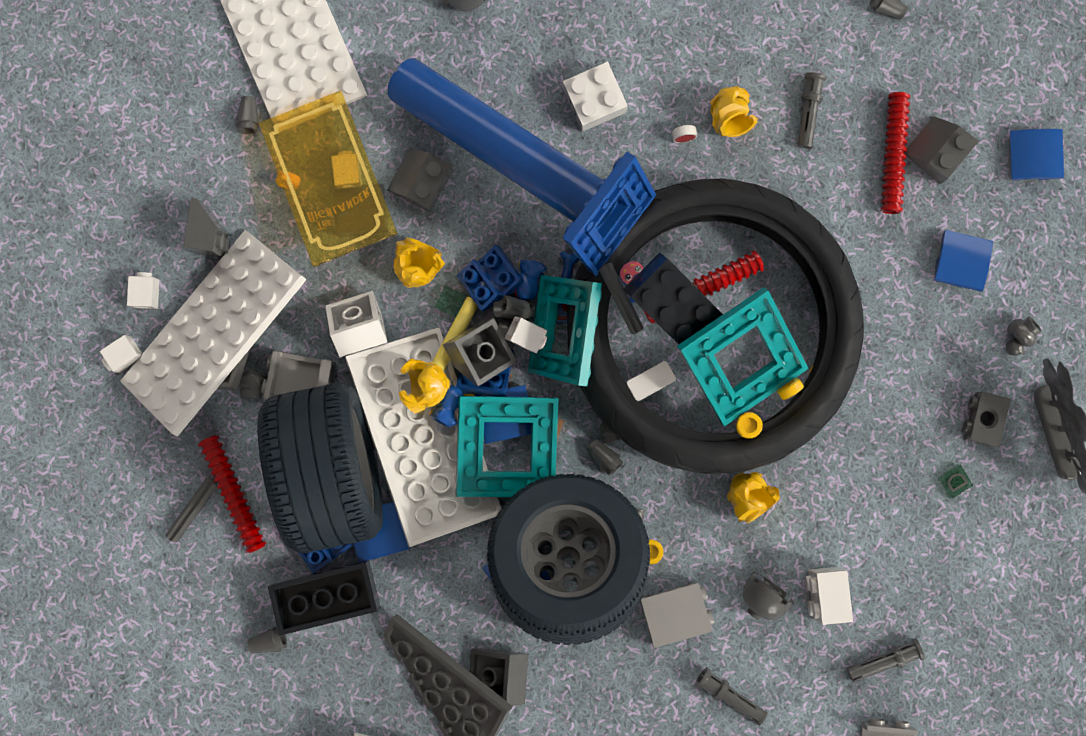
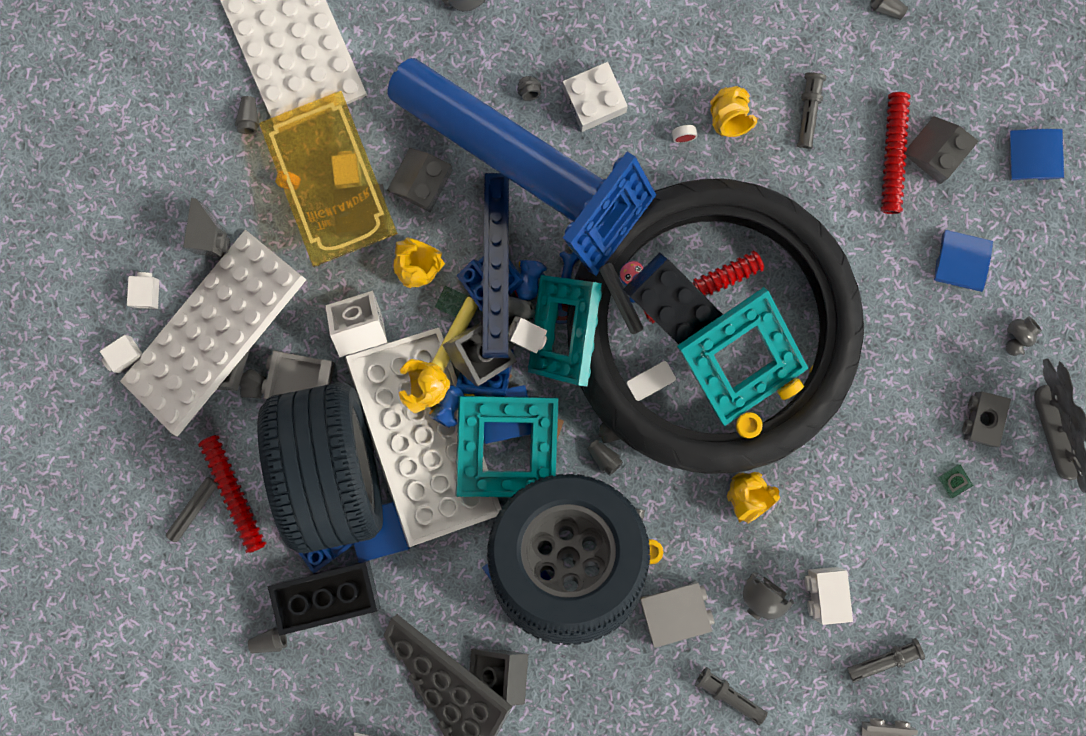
(496, 266): none -> dark blue tile
(529, 88): none -> dark grey plate

